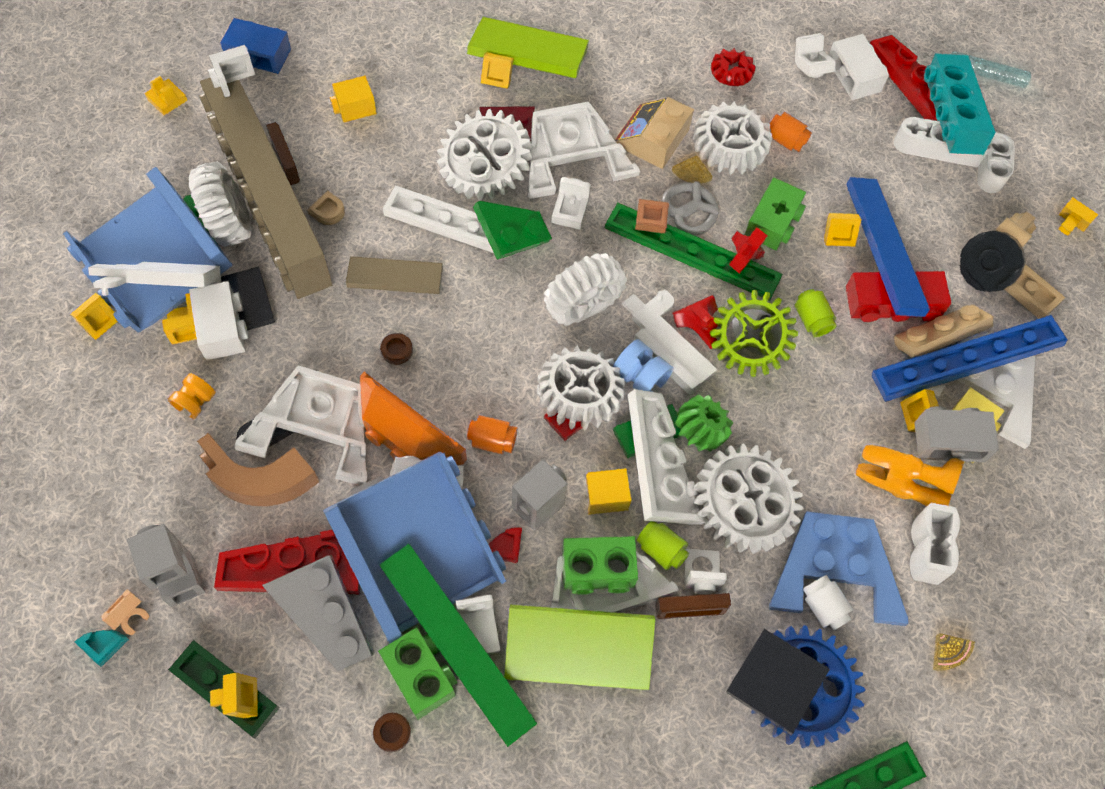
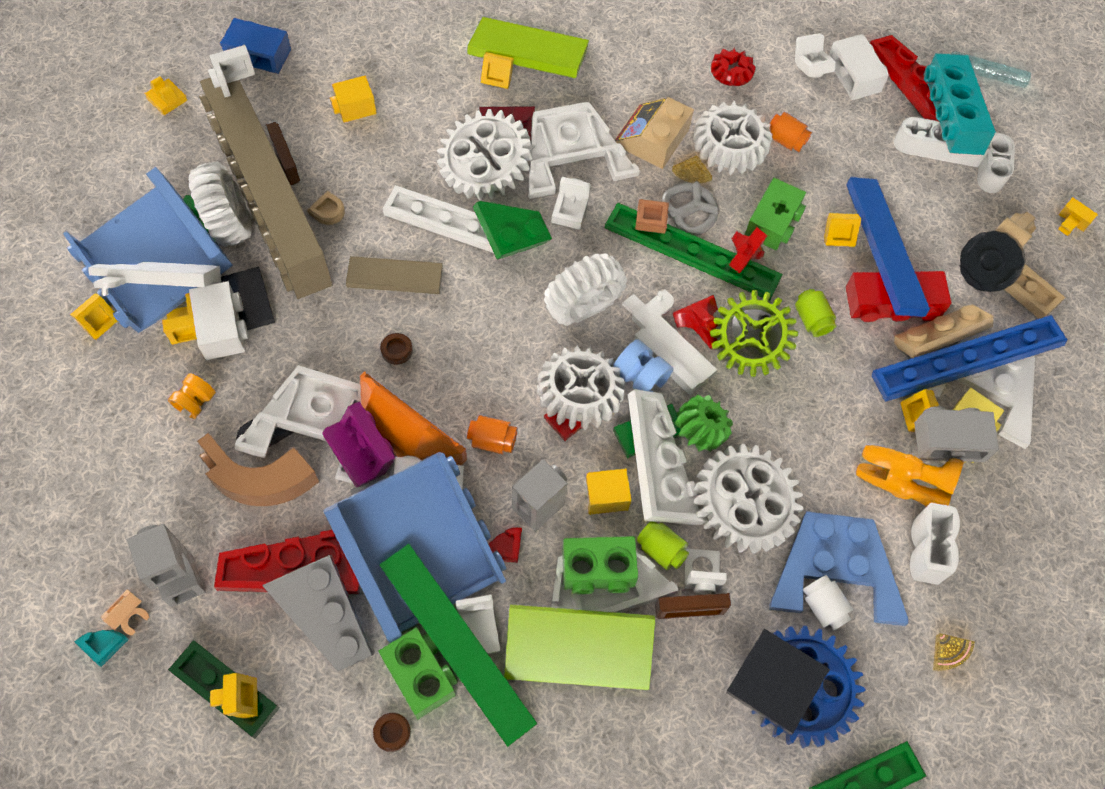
(359, 445): none -> magenta bracket

